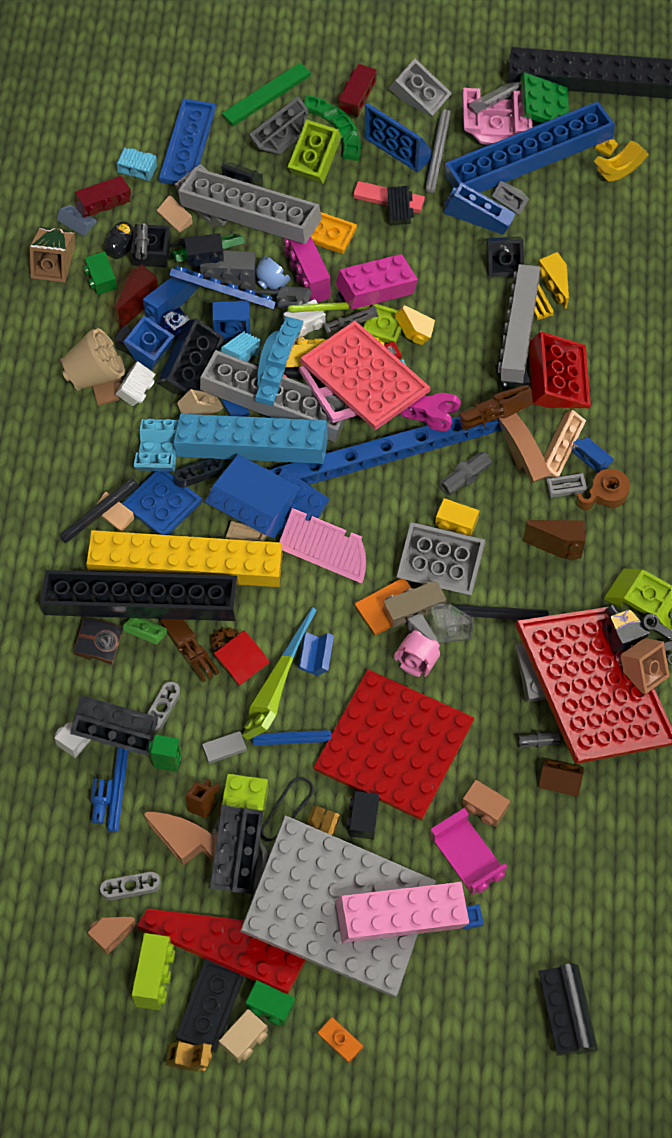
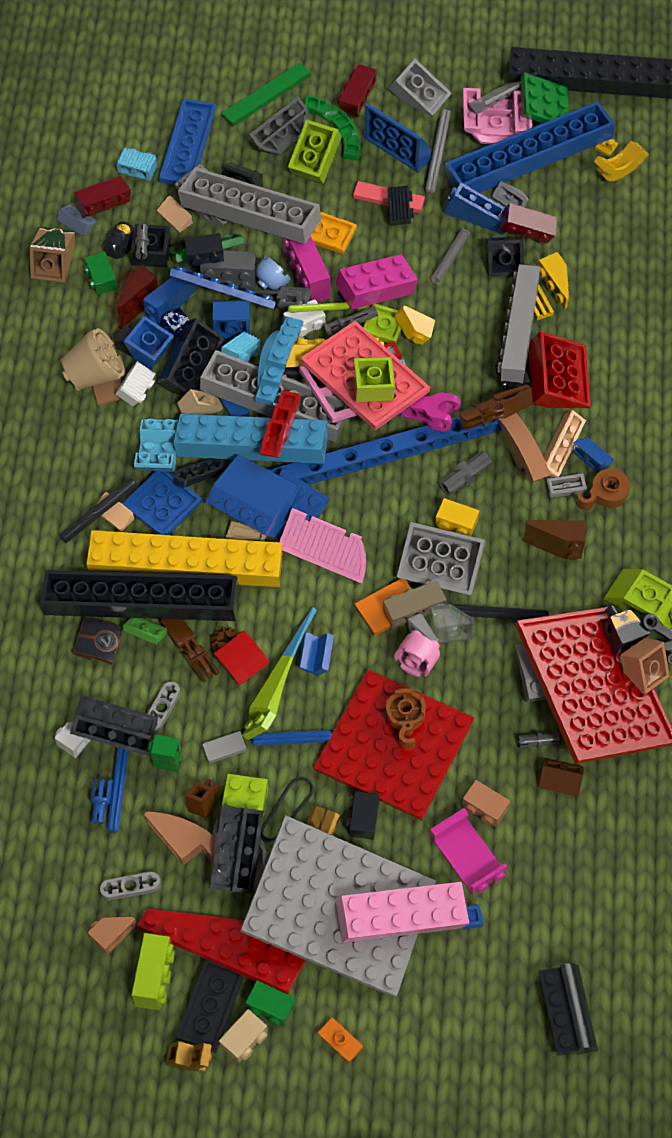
(280, 424): none -> red slope
(373, 379): none -> lime brick
(405, 721): none -> dark orange piece
(450, 257): none -> light grey piece
(528, 223): none -> brick

